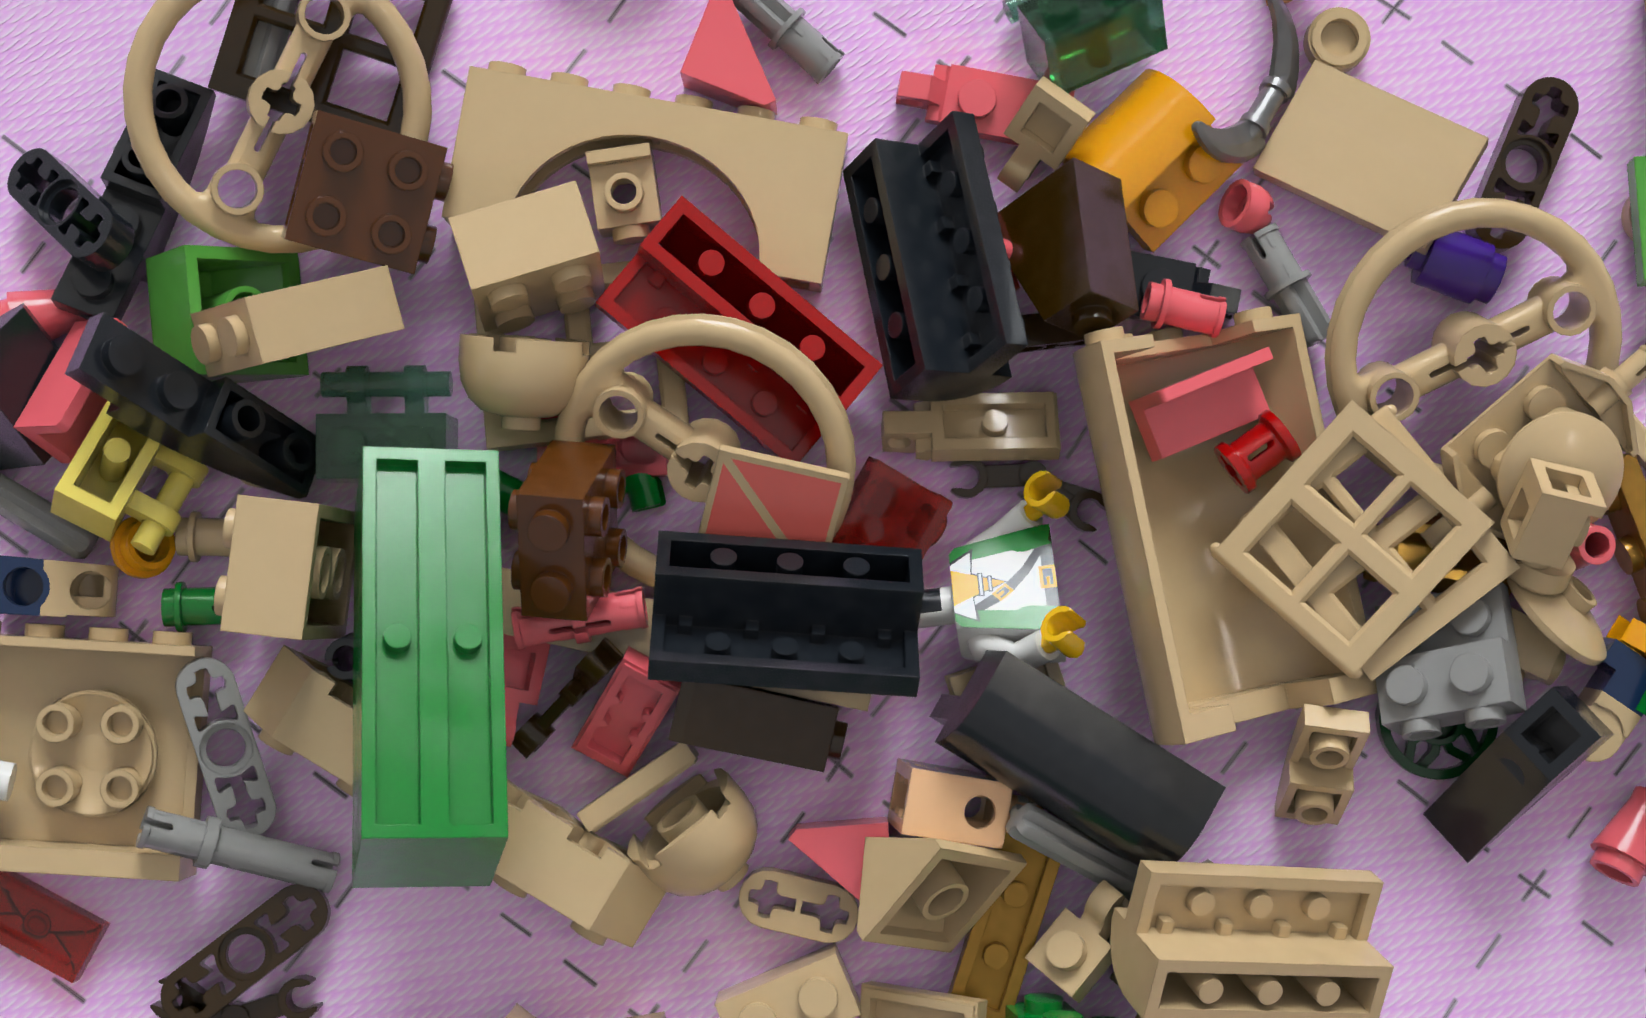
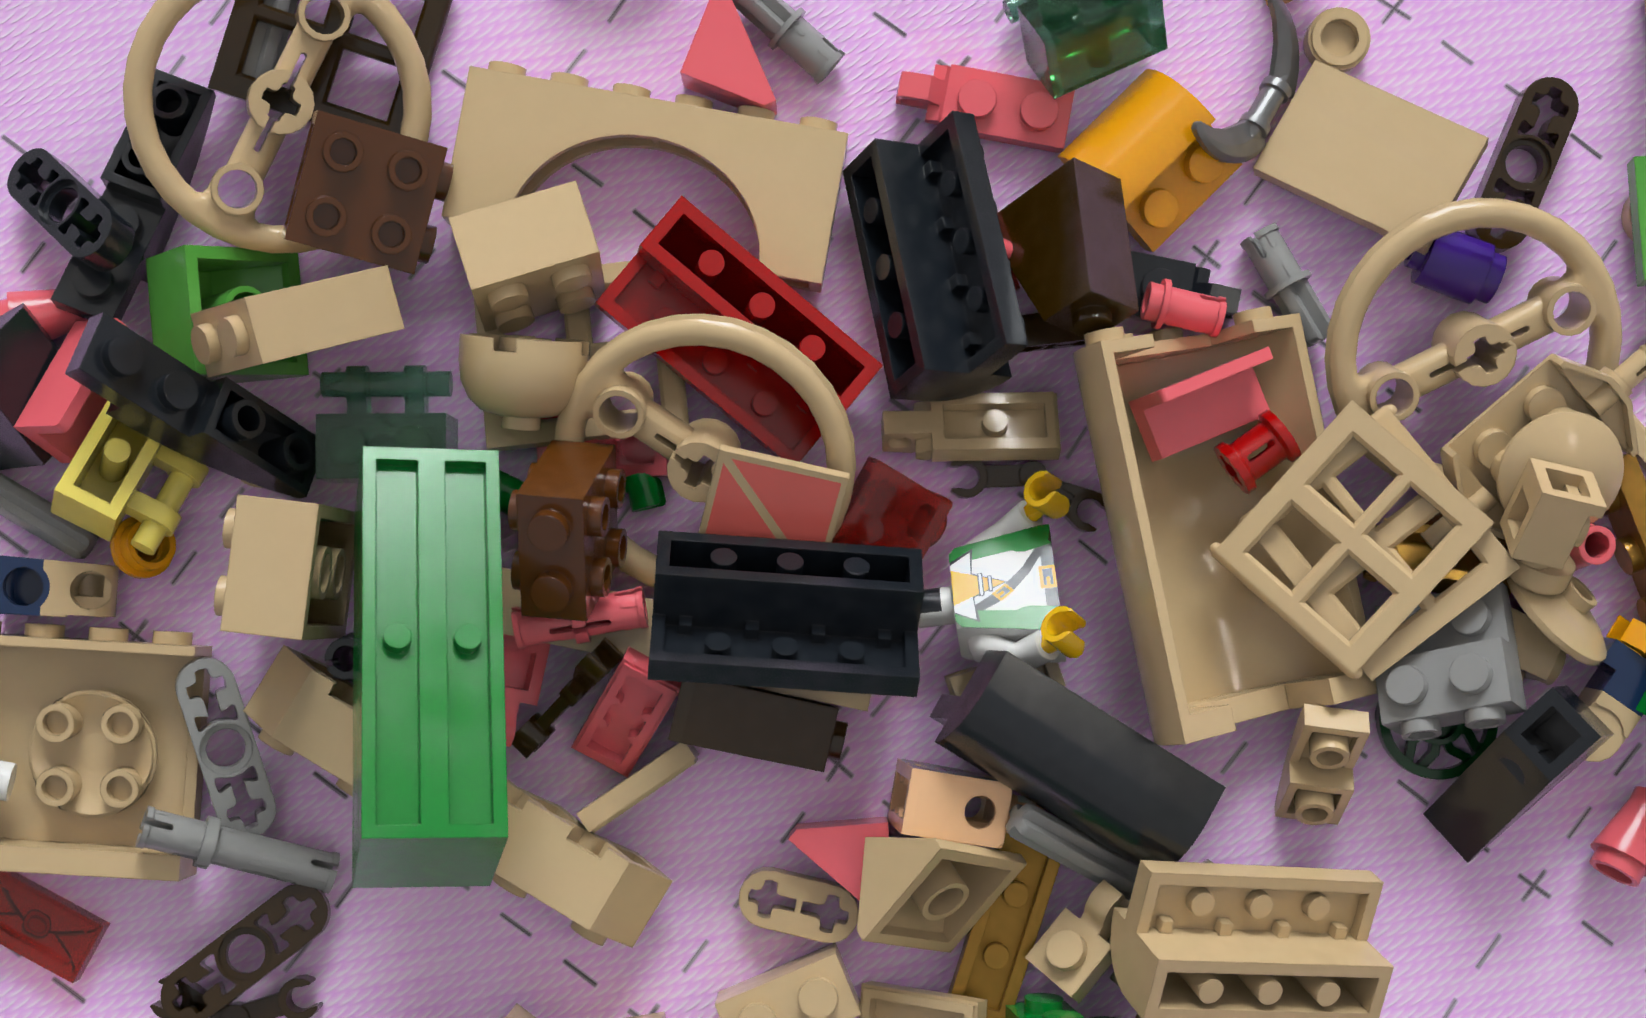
(188, 607): green pin -> none
(200, 537): tan pin -> none
(621, 166): tan brick -> none
(698, 837): tan cylinder -> none
(1045, 131): tan plate -> none
(1245, 207): coral hinge -> none

